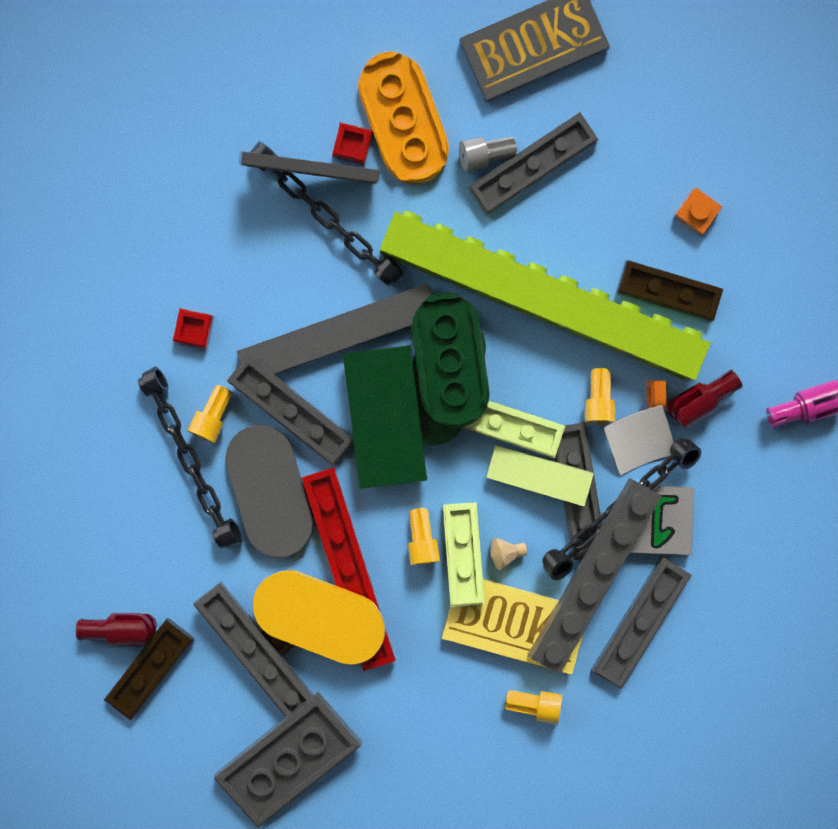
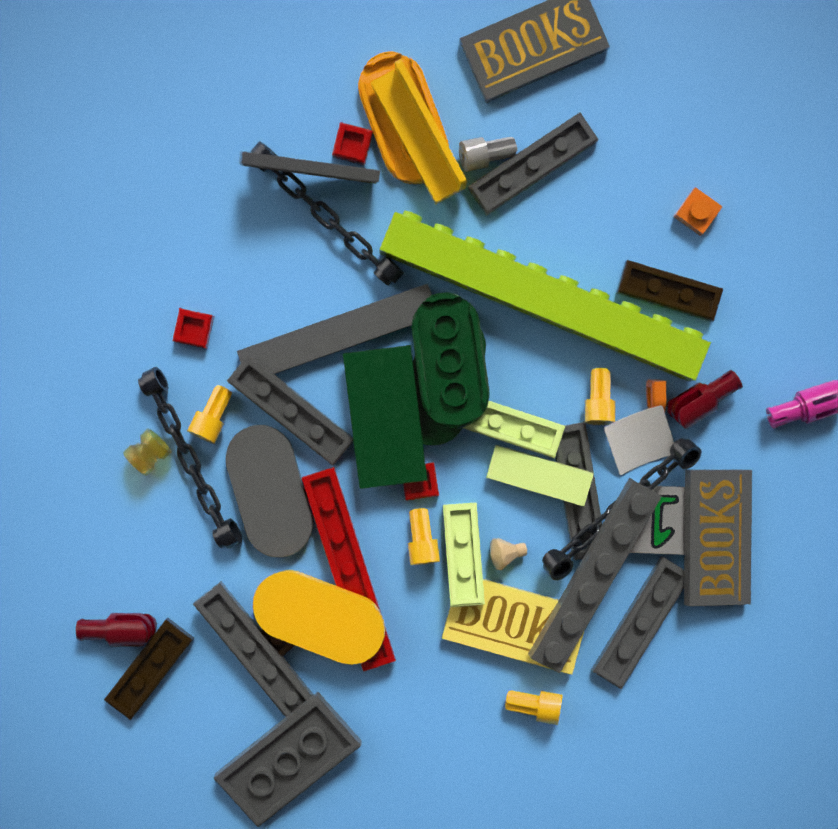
(145, 454): none -> clear yellow wheel
(419, 133): none -> yellow panel
(423, 489): none -> red tile
(717, 537): none -> dark grey tile

